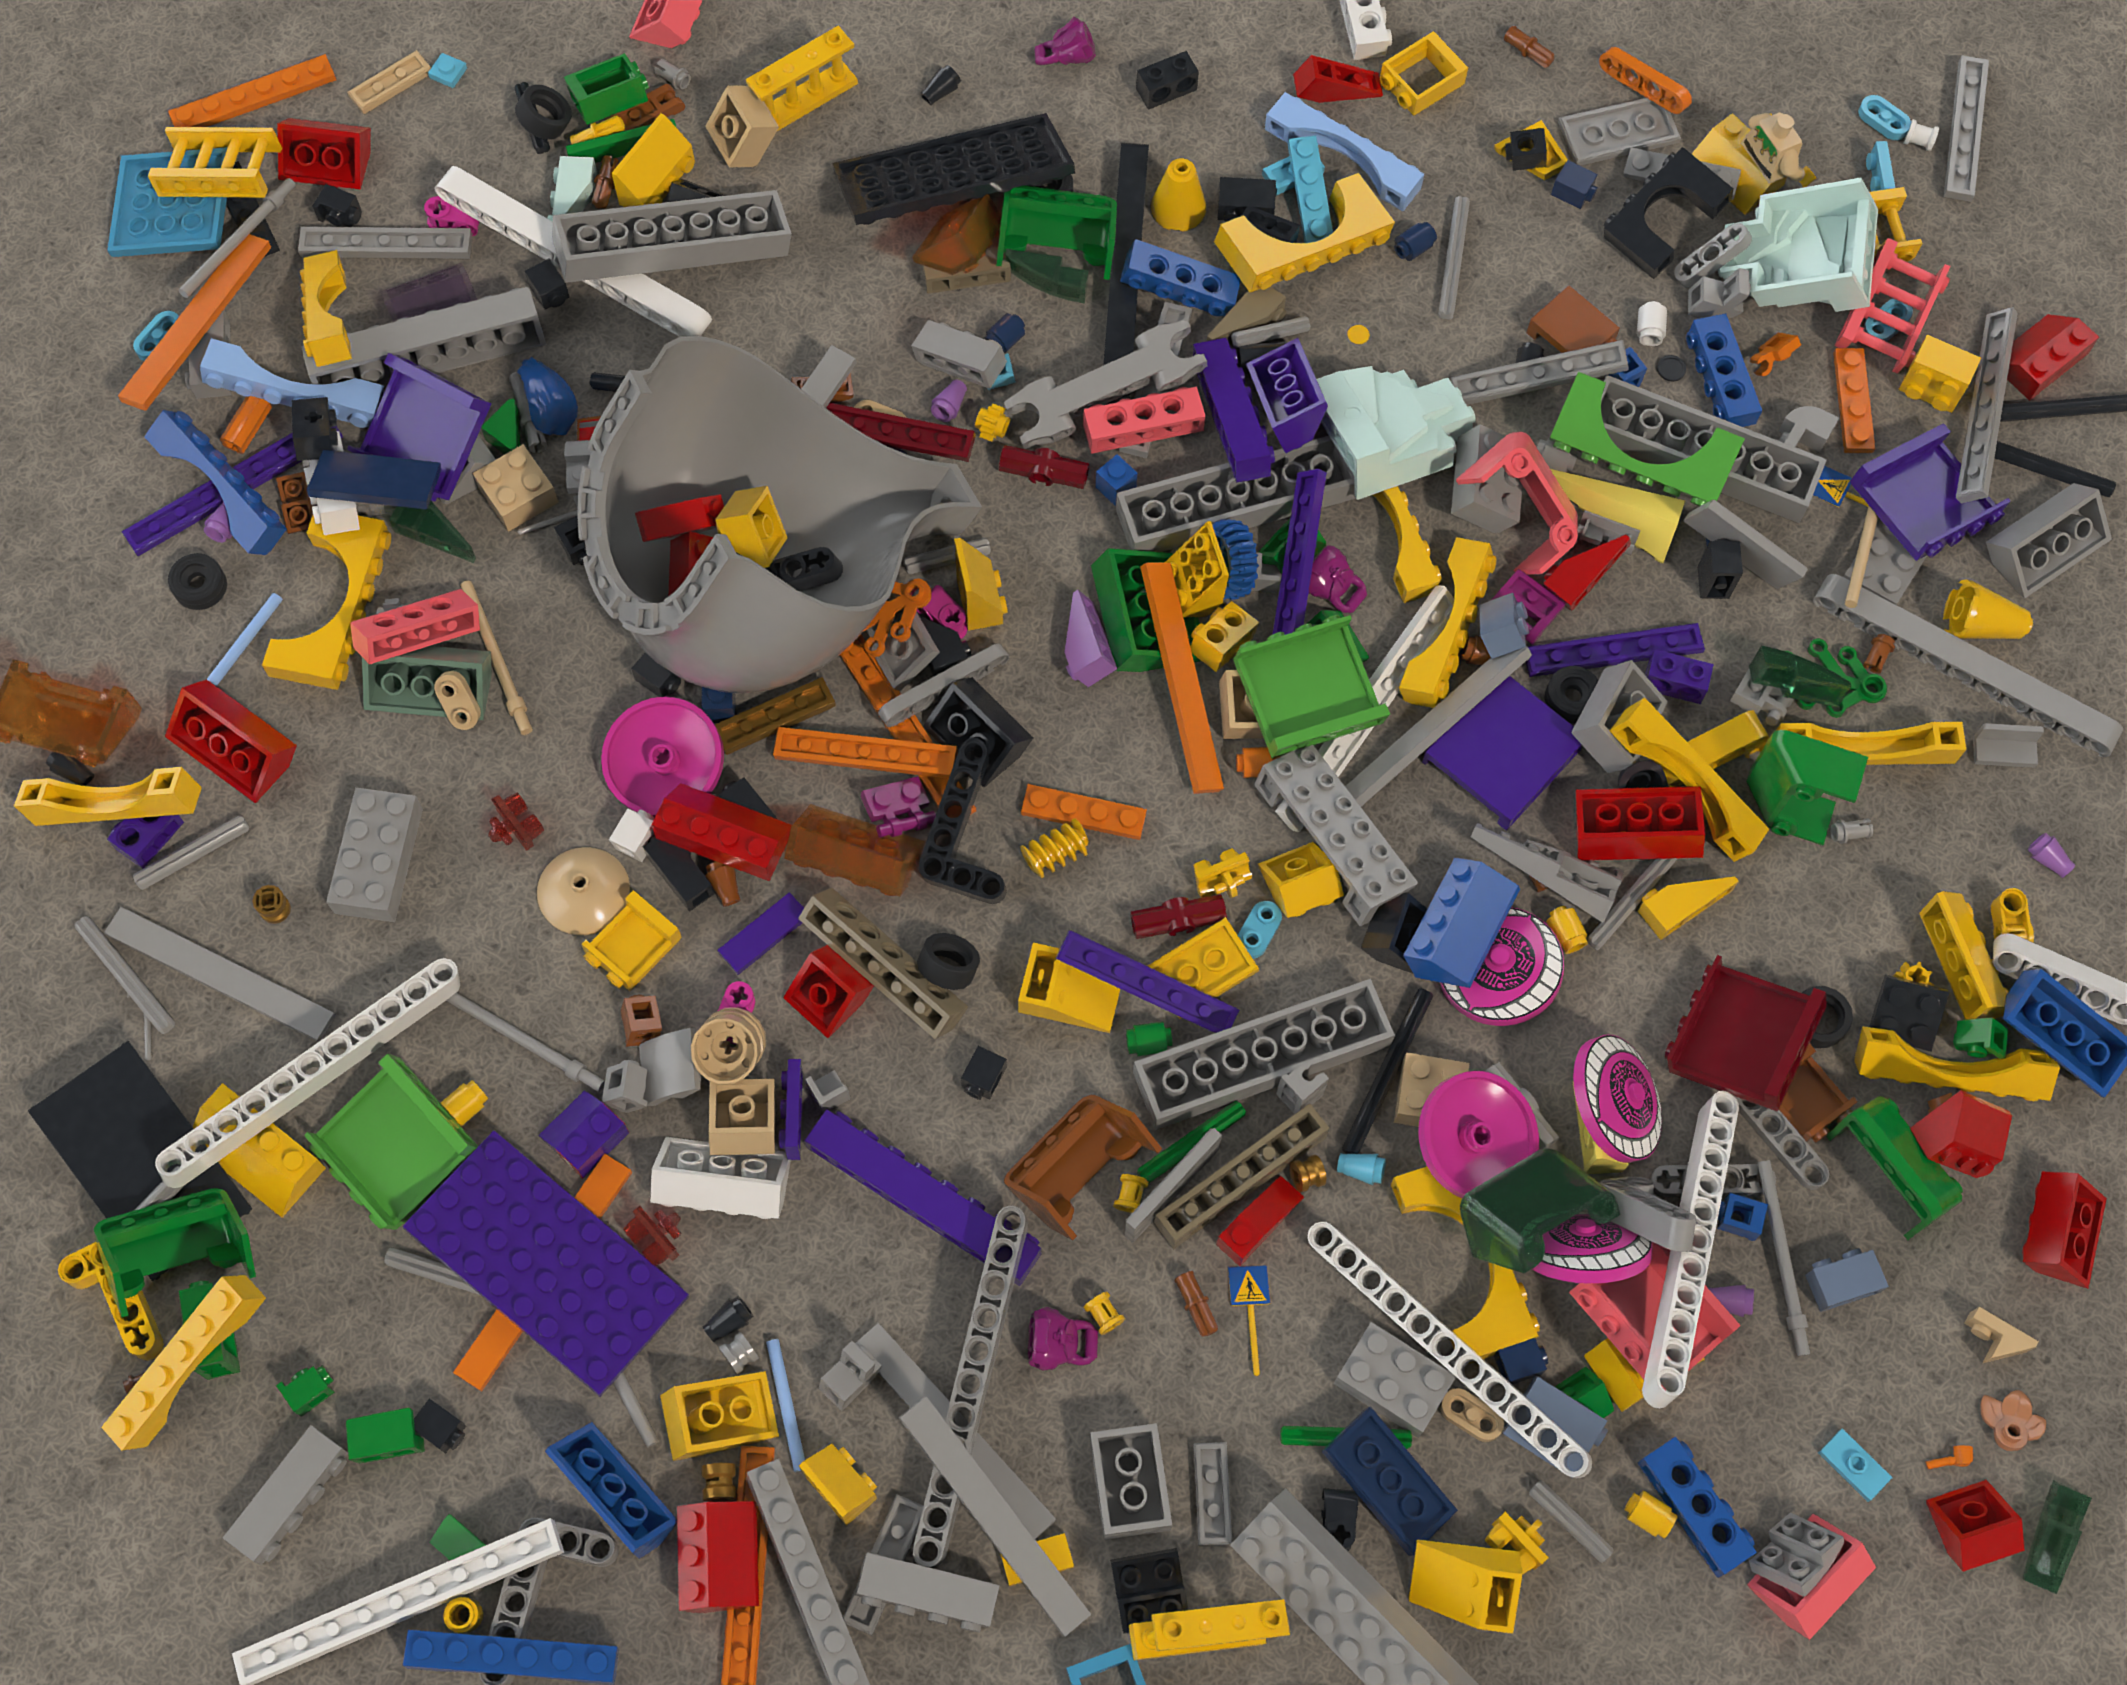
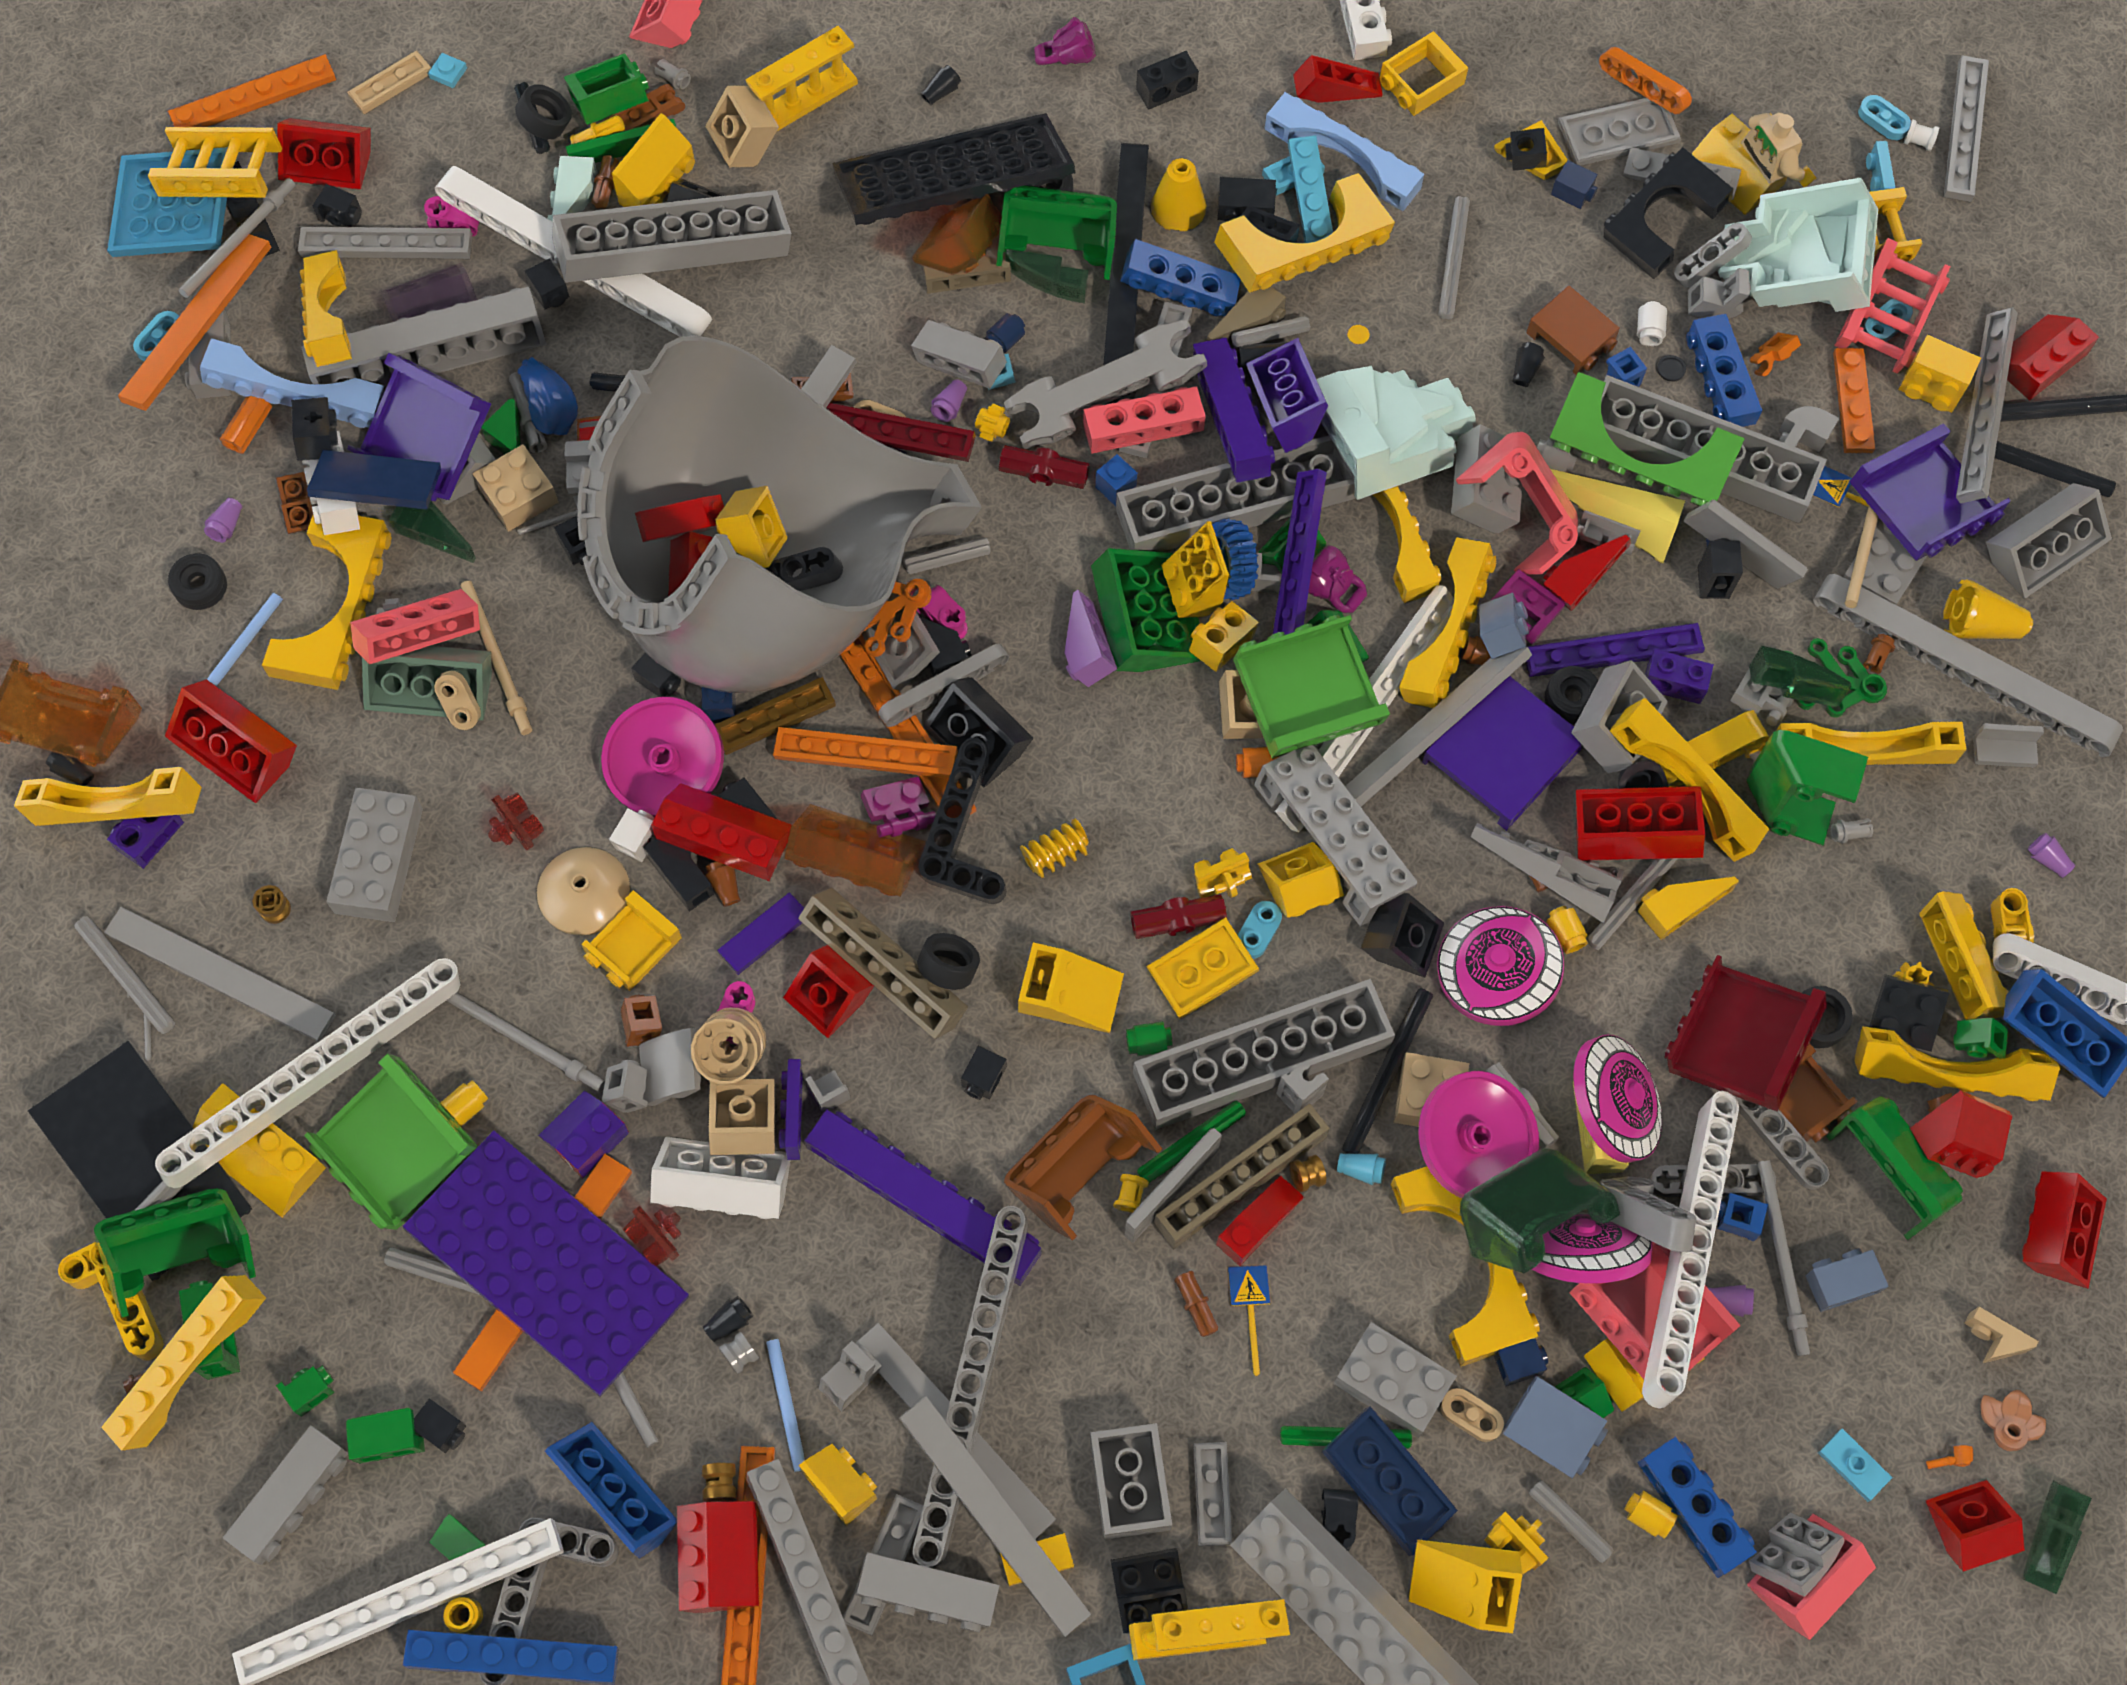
(190, 852): light grey axle -> none
(206, 498): dark purple tile -> none
(250, 520): arch -> none
(718, 1415): yellow slope -> none
(978, 587): yellow slope -> none
(1055, 1340): magenta piece -> none
(1090, 812): orange plate -> none
(1104, 1313): yellow bush -> none
(1146, 983): dark purple tile -> none
(1182, 678): orange tile -> none
(1415, 241): dark blue brick -> none
(1458, 1359): white beam -> none
(1461, 923): blue slope -> none
(1529, 46): dark orange axle -> none
(1541, 372): light grey tile -> none

